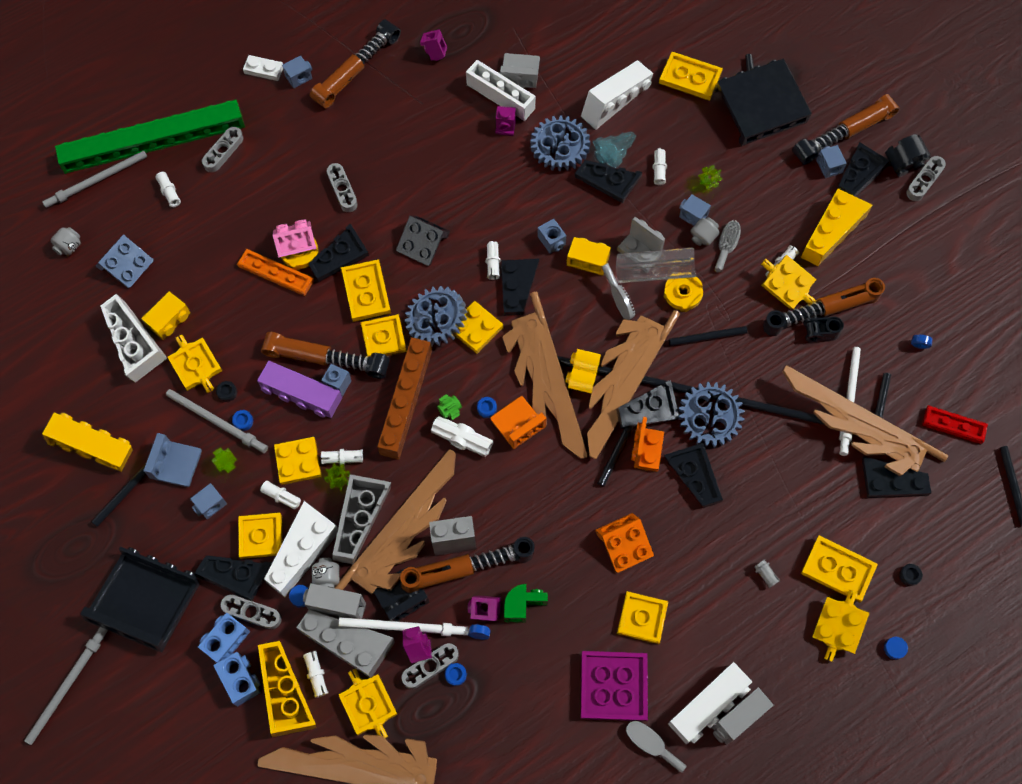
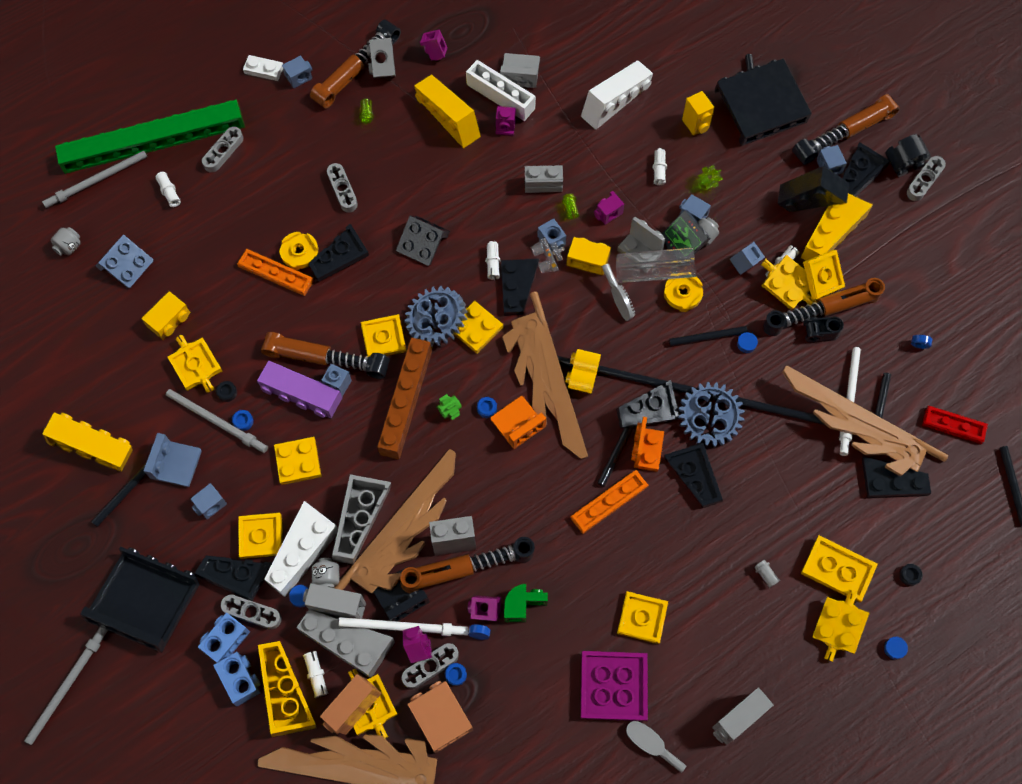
(135, 345): white wedge -> none
(224, 460): clear neon green gear -> none
(280, 495): white axle -> none
(293, 238): bright pink bracket -> none
(336, 471): clear neon green gear -> none
(342, 456): white pin -> none
(350, 705): none -> nougat brick
(366, 111): none -> clear neon green pin
(366, 290): yellow plate -> none
(385, 47): none -> light grey brick
(440, 716): none -> nougat brick
(448, 110): none -> yellow wedge
(462, 436): white piece -> none
(543, 178): none -> light grey brick
(543, 247): none -> clear hips
(546, 135): sand blue gear -> none
(569, 201): none -> clear neon green pin
(609, 208): none -> magenta brick
(609, 501): none -> orange tile
(610, 181): black wing -> none
(613, 148): clear light blue rock -> none
(625, 542): orange bracket -> none
(629, 370): medium nougat animal -> none
(685, 233): none -> tile
(690, 75): yellow plate -> none
(698, 113): none -> yellow brick
(709, 703): white brick -> none
(727, 242): light grey piece -> none
(747, 258): none -> sand blue brick
(747, 342): none -> blue tile
(813, 190): none -> black wedge
(824, 274): none -> yellow tile

